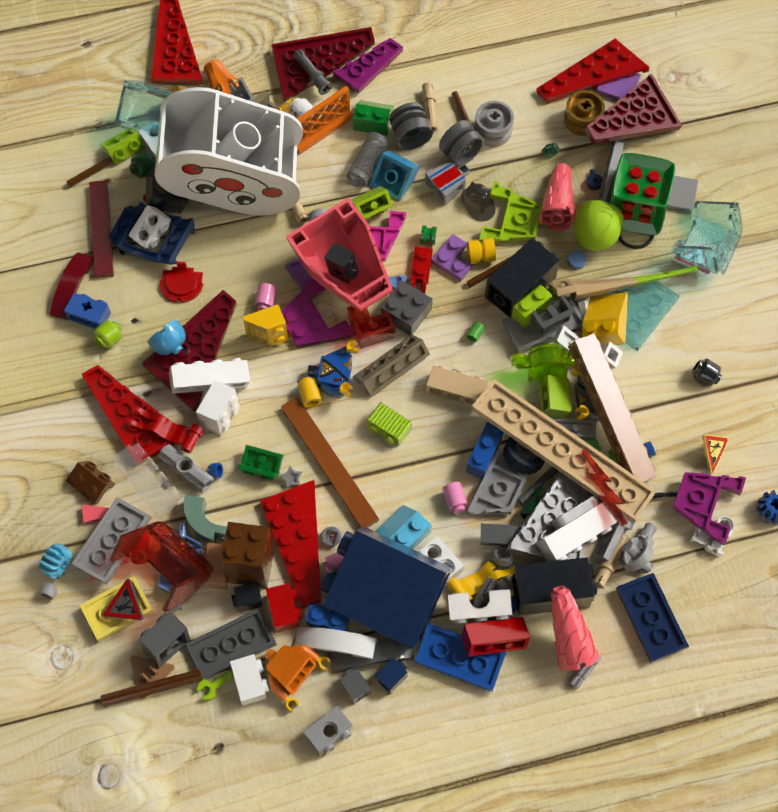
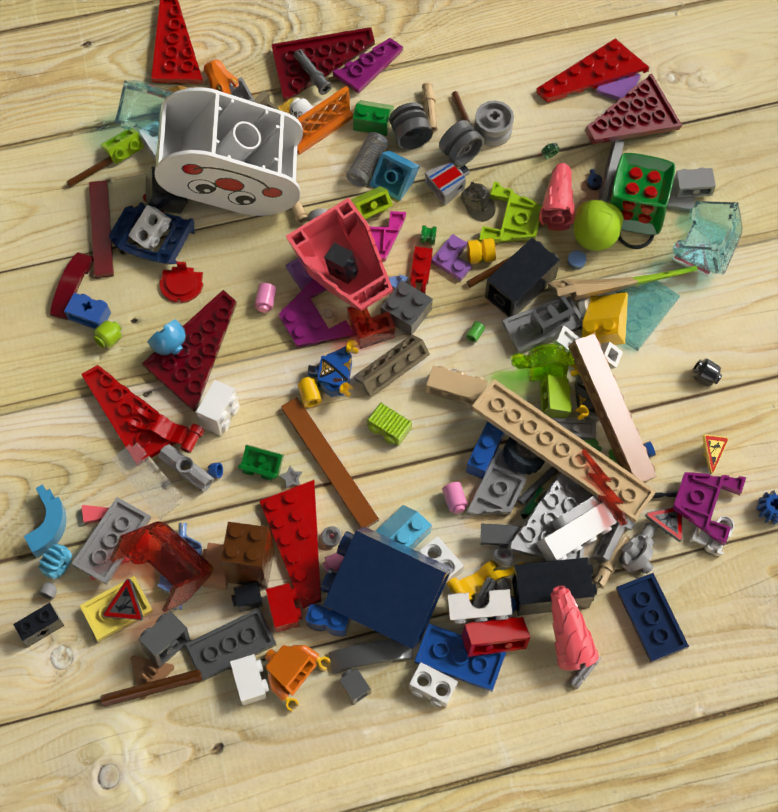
(38, 624): none -> black brick
(52, 527): none -> dark azure arch
(90, 481): reddish brown bracket -> none
(141, 165): dark green head -> none
(200, 375): white brick -> none
(204, 529): sand green arch -> none
(214, 685): lime bar -> none
(266, 326): yellow slope -> none
(333, 719): light grey brick -> none
(336, 641): white slope -> none
(392, 675): dark blue brick -> none
(436, 680): none -> white brick
(537, 301): lime brick -> none
(581, 110): pearl gold wheel -> none
(668, 521): none -> piece
(694, 183): none -> light grey brick

